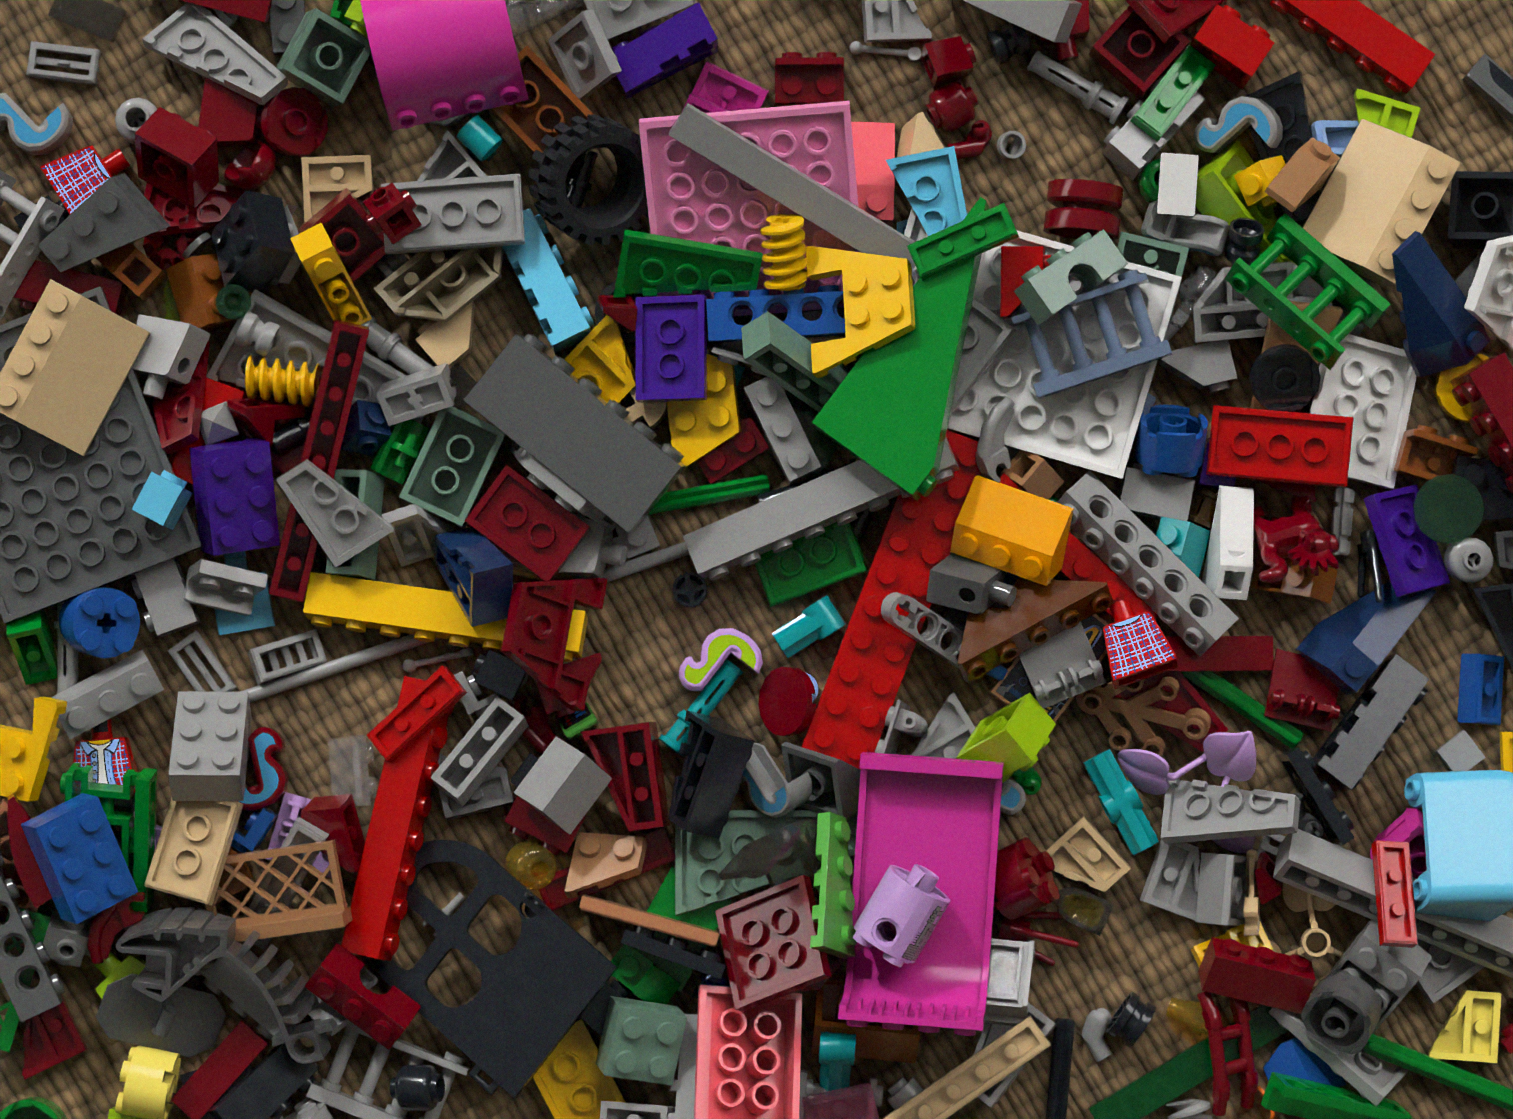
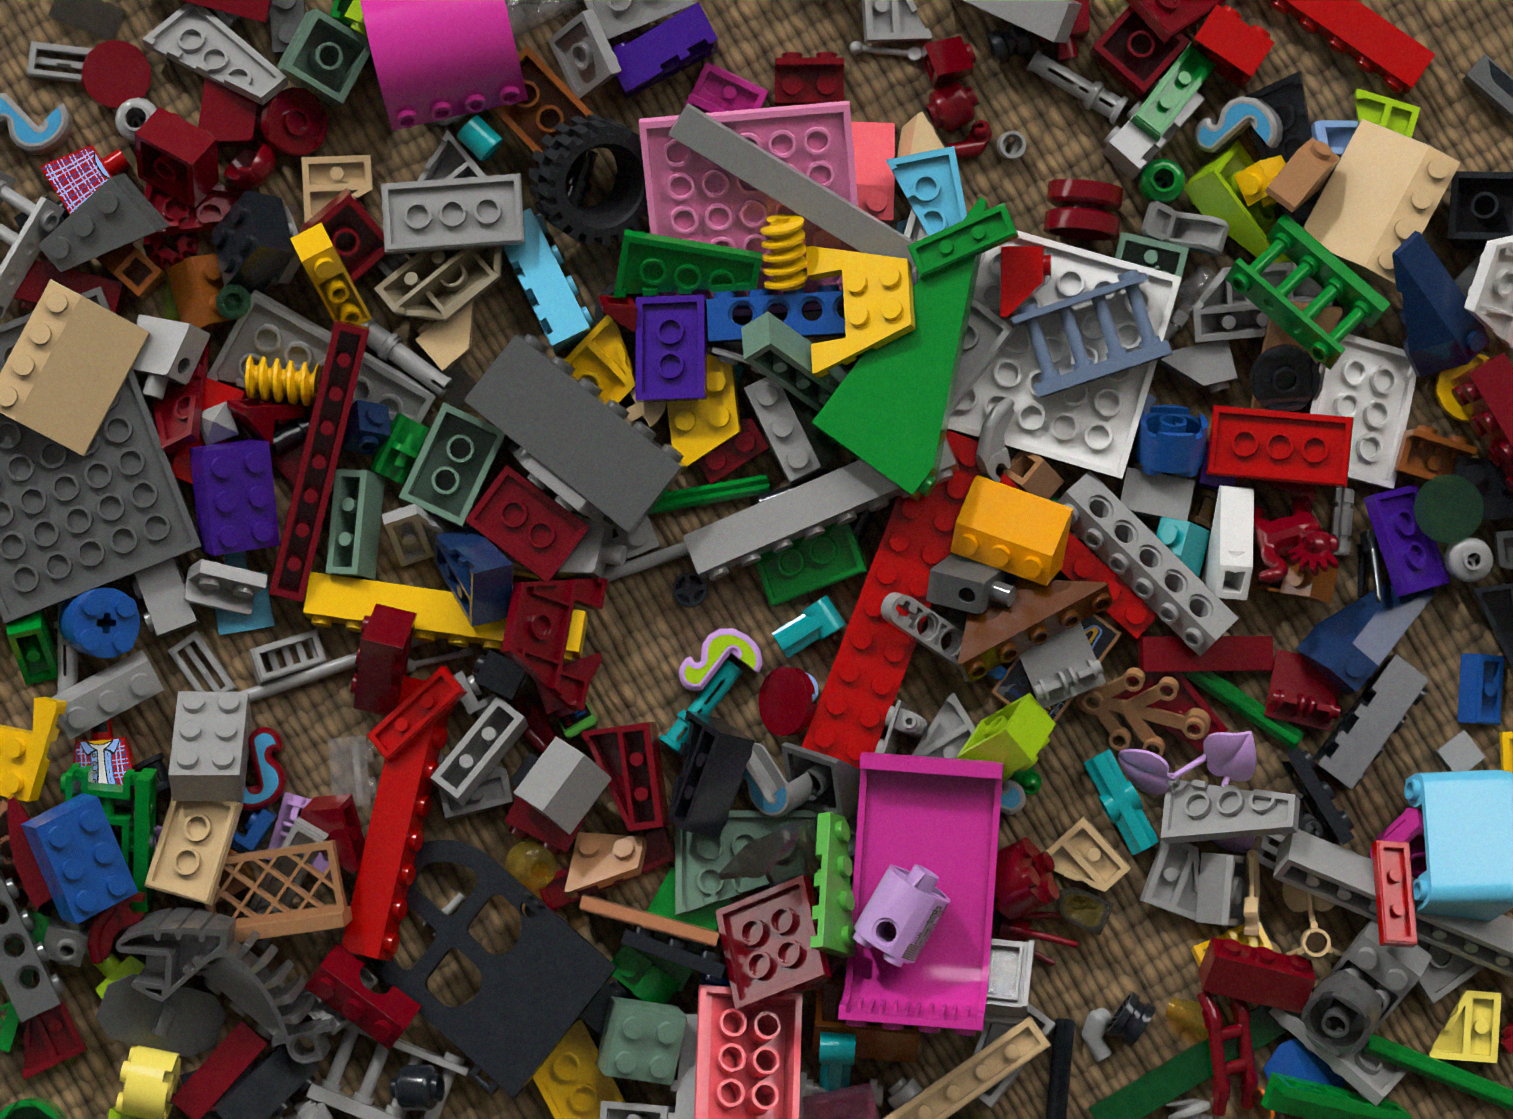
(115, 73): none -> dark red tile
(156, 762): none -> black bush
(163, 499): medium azure brick -> none
(197, 245): dark grey piece -> none
(256, 333): light grey wheel -> none
(332, 513): light grey wing -> none
(382, 659): none -> dark red wedge
(392, 212): dark red brick -> none
(416, 394): light grey hinge -> none
(1049, 290): arch -> none
(1136, 646): red torso -> none
(1177, 184): white sticker -> none
(1244, 241): black wheel -> none
(1267, 886): dark red slope -> none

